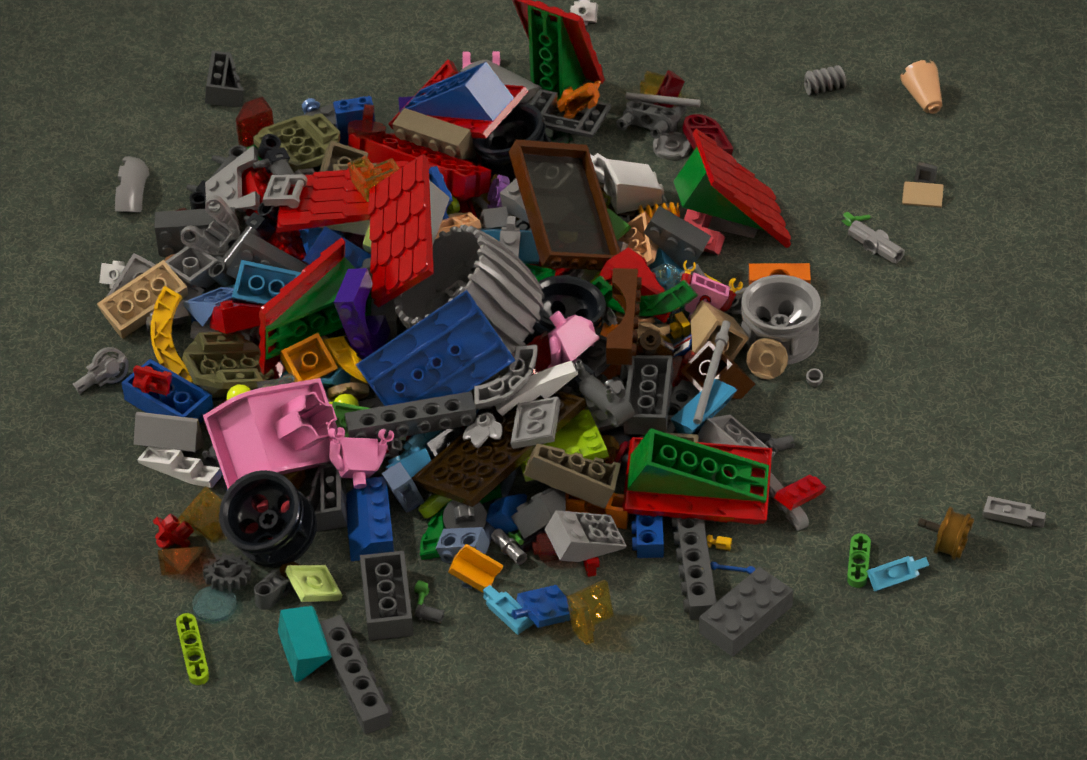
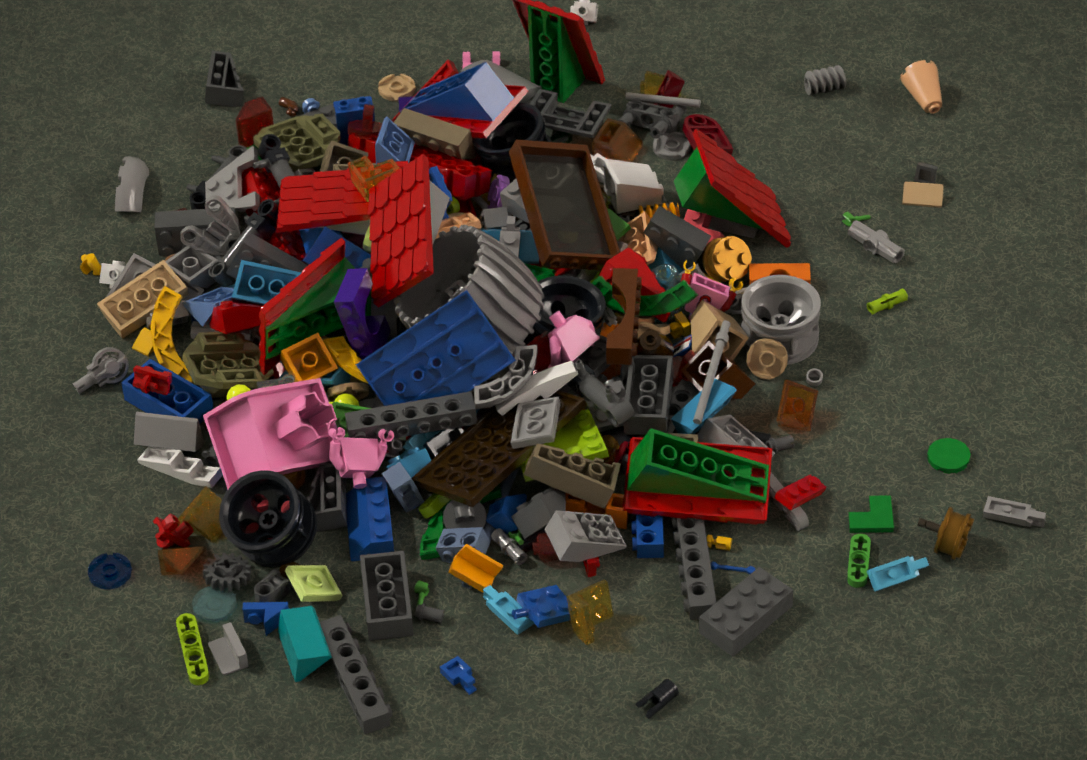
(90, 263): none -> yellow piece
(112, 576): none -> clear blue tile
(143, 342): none -> yellow slope
(228, 651): none -> light grey panel
(264, 612): none -> blue slope
(278, 189): light grey plate -> none
(292, 107): none -> reddish brown arm
(393, 143): none -> medium blue slope
(394, 86): none -> tan tile
(457, 672): none -> blue plate
(482, 428): light grey plate -> none
(577, 100): orange animal -> none
(616, 141): none -> clear orange slope
(659, 696): none -> black hinge
(726, 258): none -> pearl gold wheel
(796, 406): none -> clear orange slope
(876, 305): none -> lime pin
(877, 520): none -> green tile
(948, 455): none -> green tile

